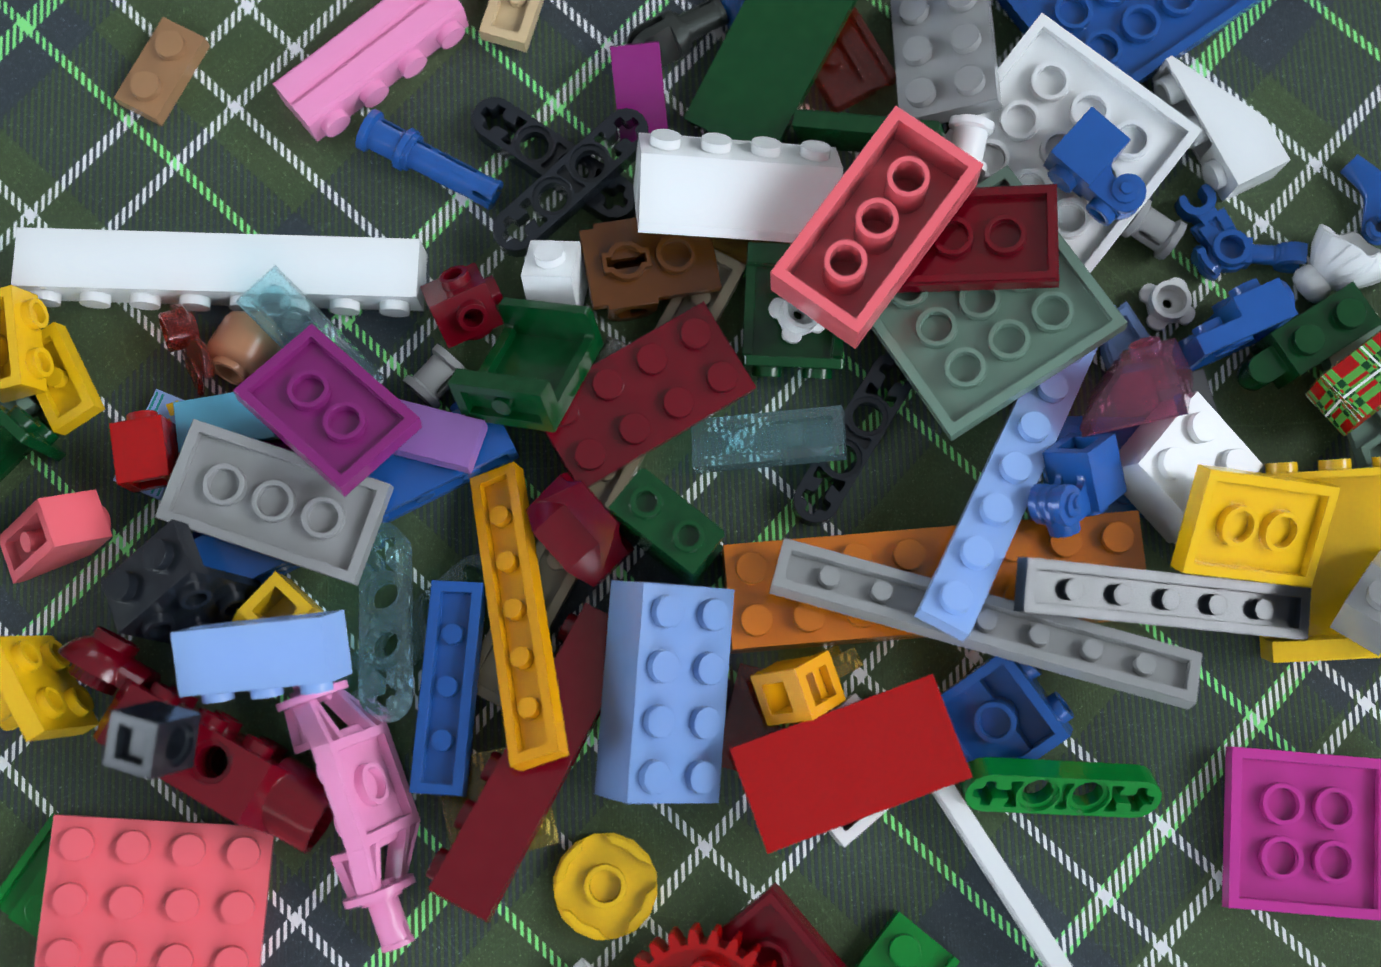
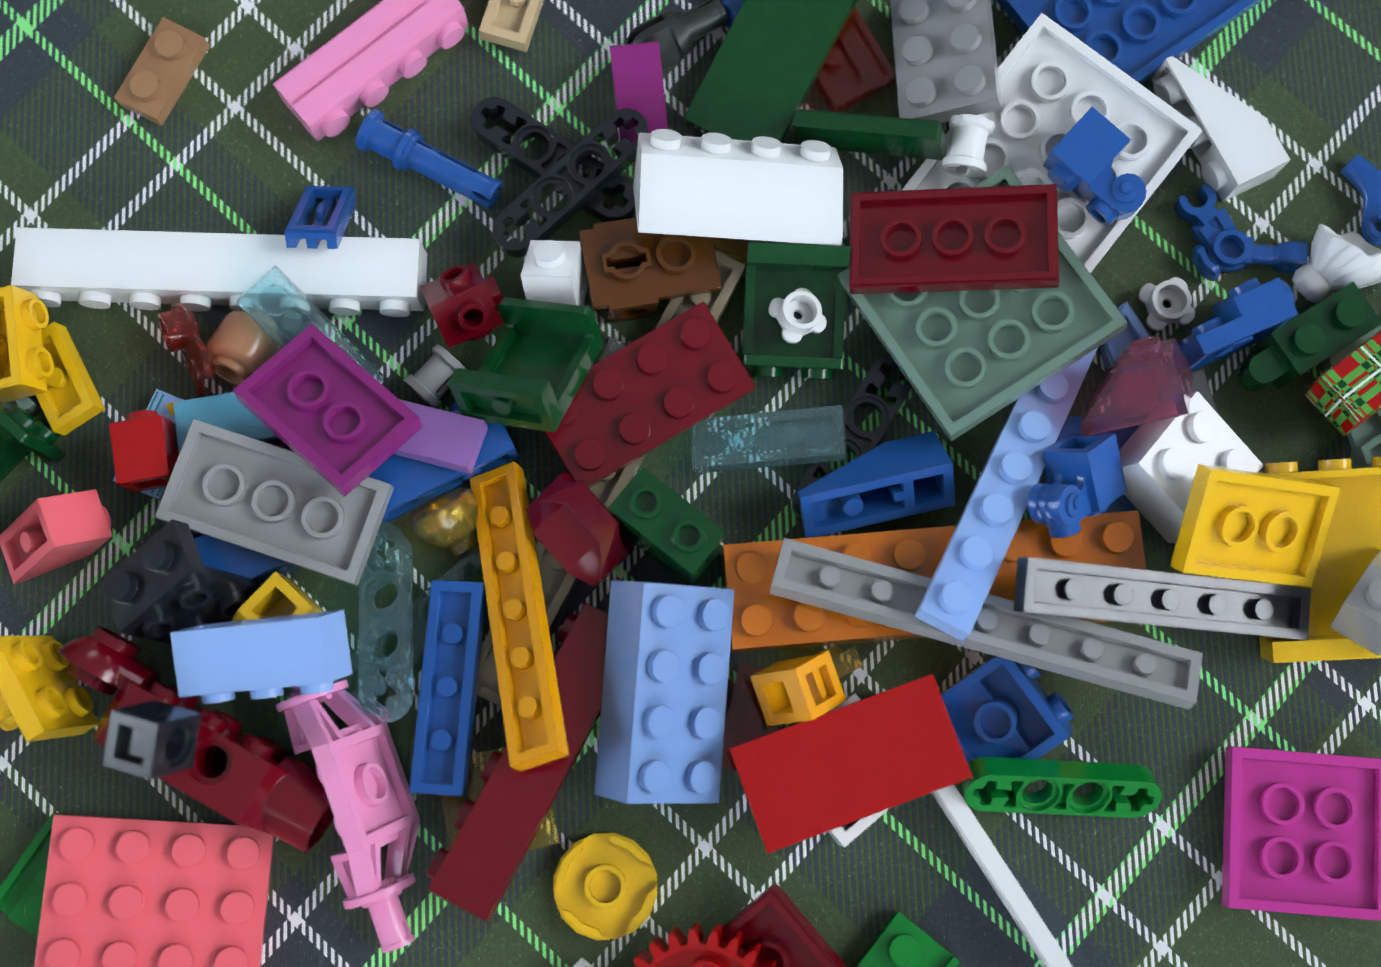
(321, 229): none -> blue tile
(449, 521): none -> clear yellow brick
(875, 226): coral brick -> none
(880, 486): none -> blue slope
(1155, 231): light grey bush -> none

